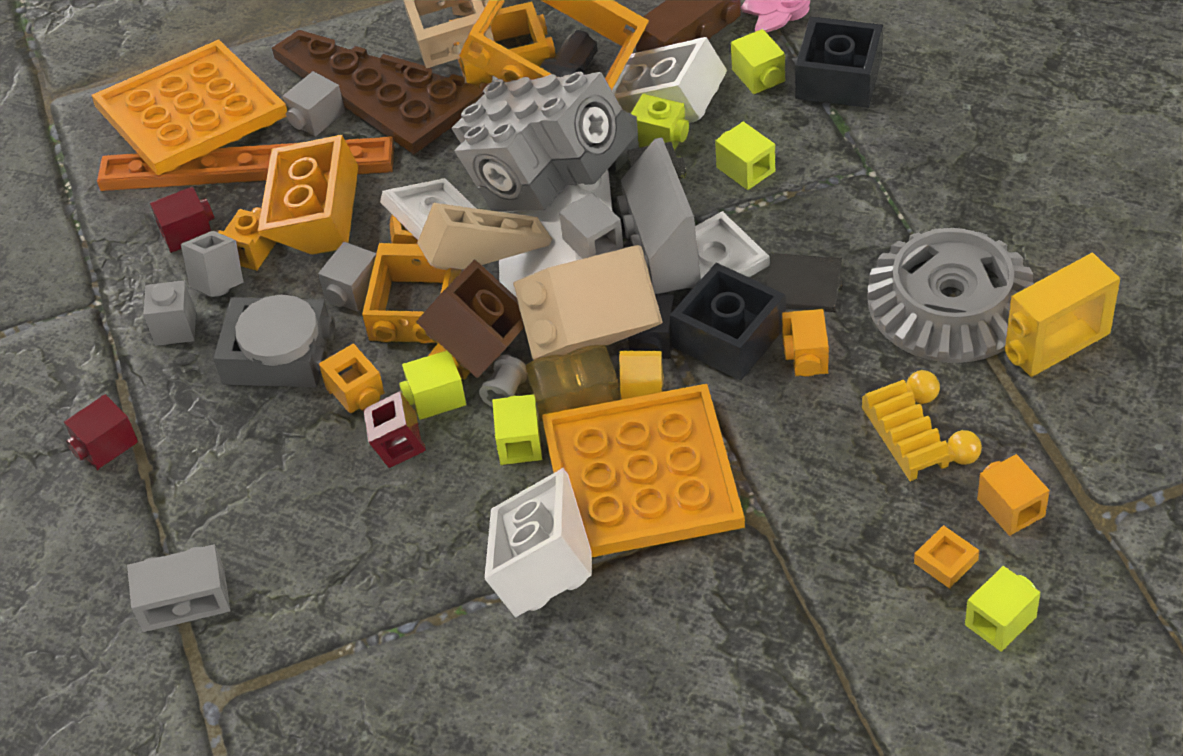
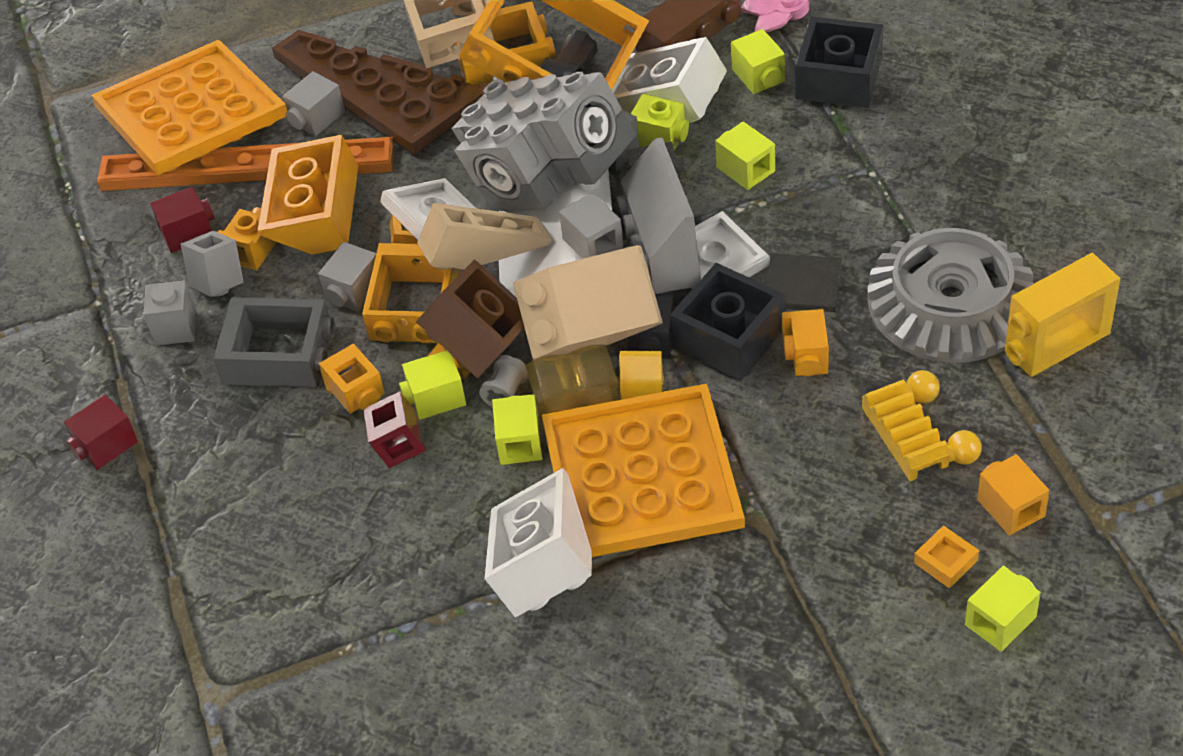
(178, 588): light grey brick -> none
(276, 329): light grey tile -> none

